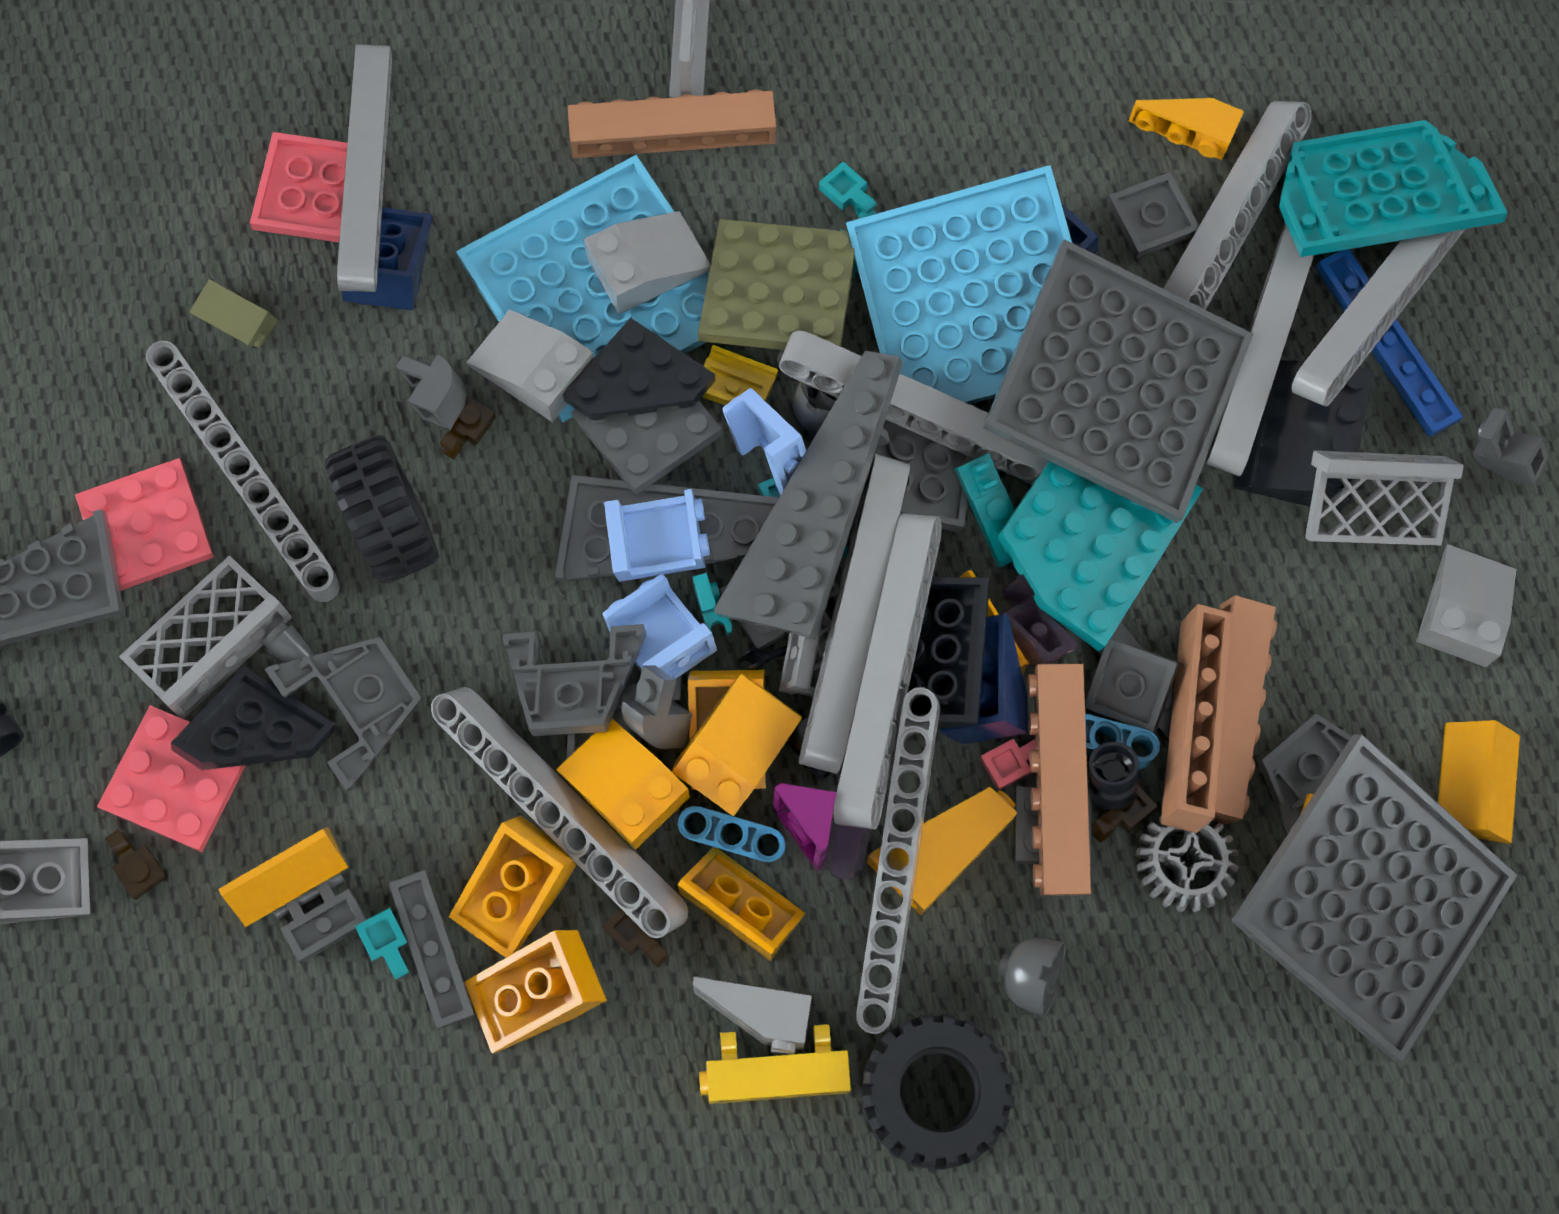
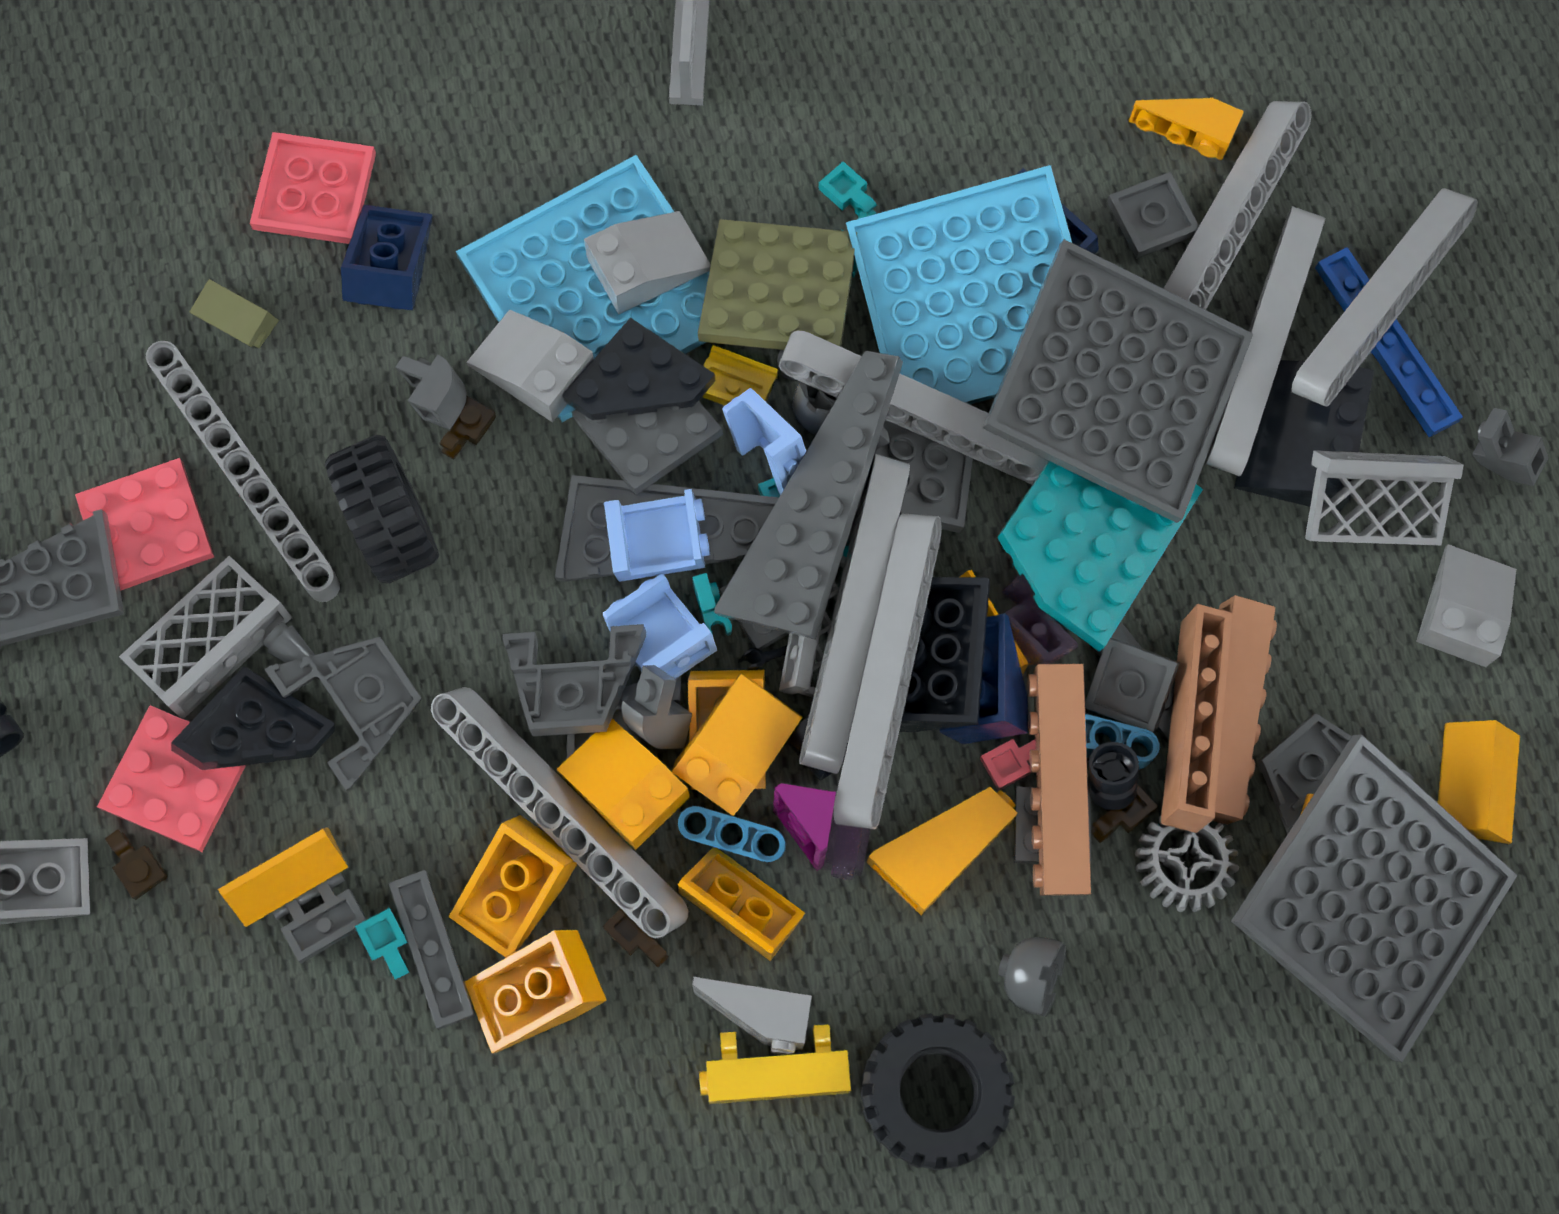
(365, 169): light grey beam -> none
(672, 124): nougat brick -> none
(886, 876): light grey beam -> none
(988, 502): teal plate -> none
(1383, 189): teal plate -> none

